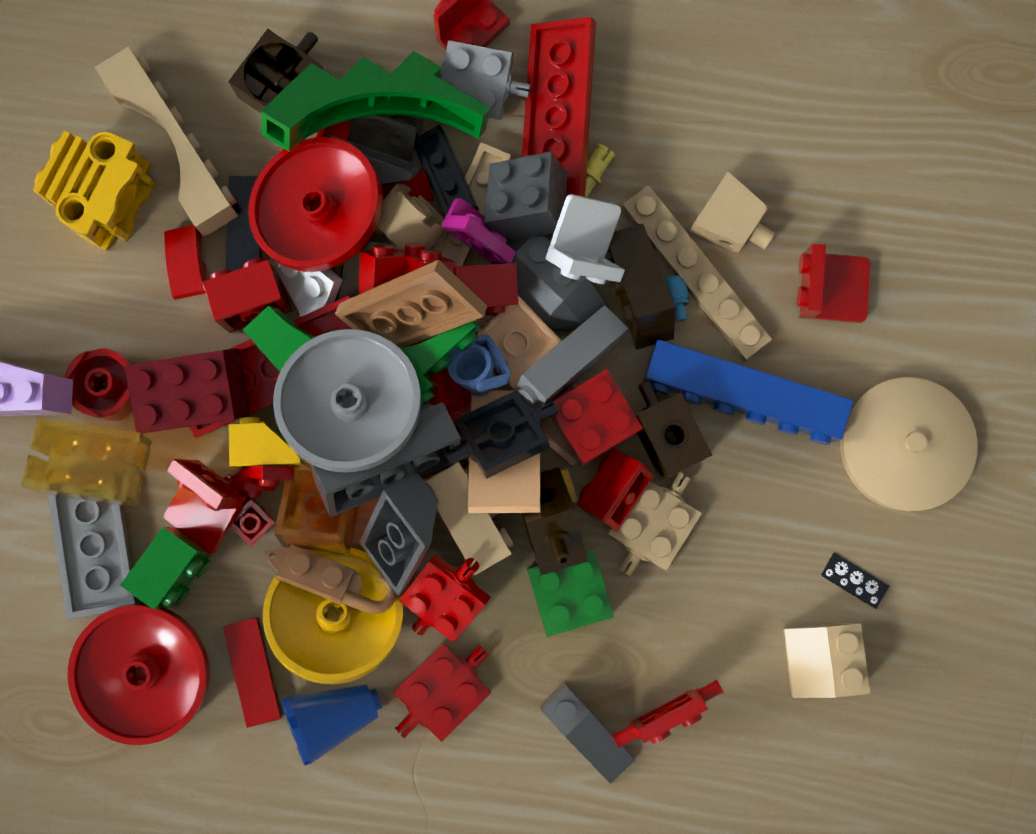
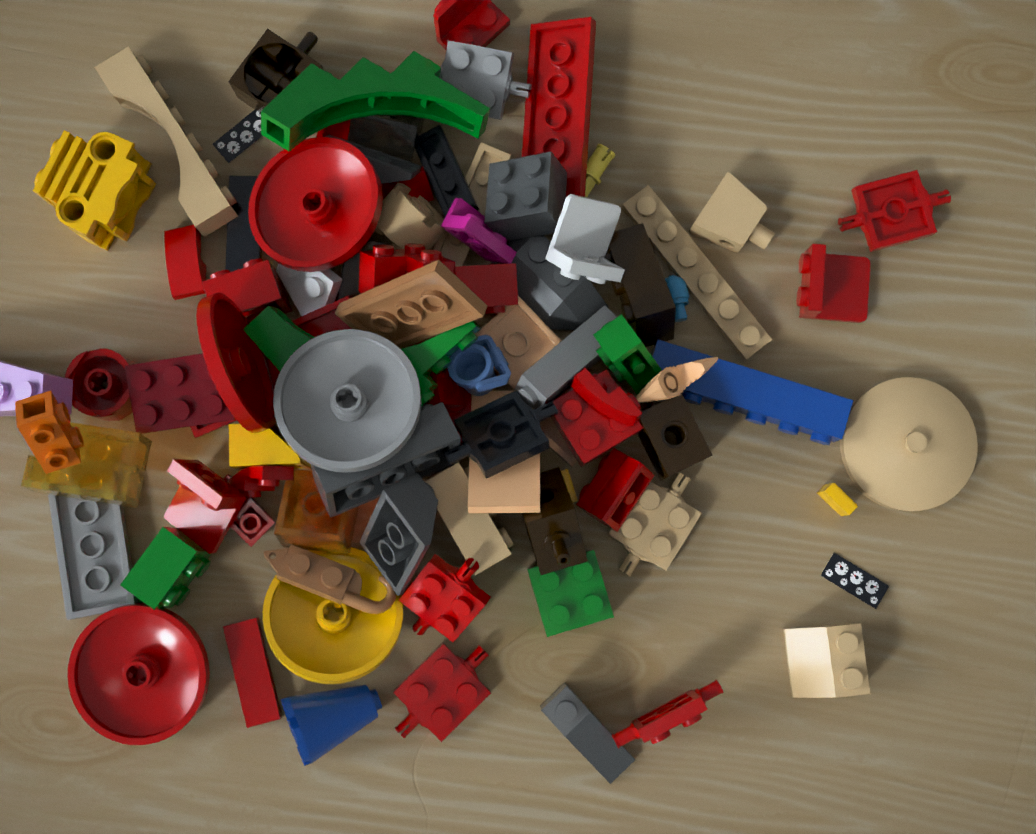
(48, 431): none -> orange brick
(235, 363): none -> red dish
(240, 137): none -> black sticker
(617, 405): none -> red slope
(626, 354): none -> green brick
(673, 380): none -> light nougat hair
(837, 499): none -> yellow tile
(894, 210): none -> red plate

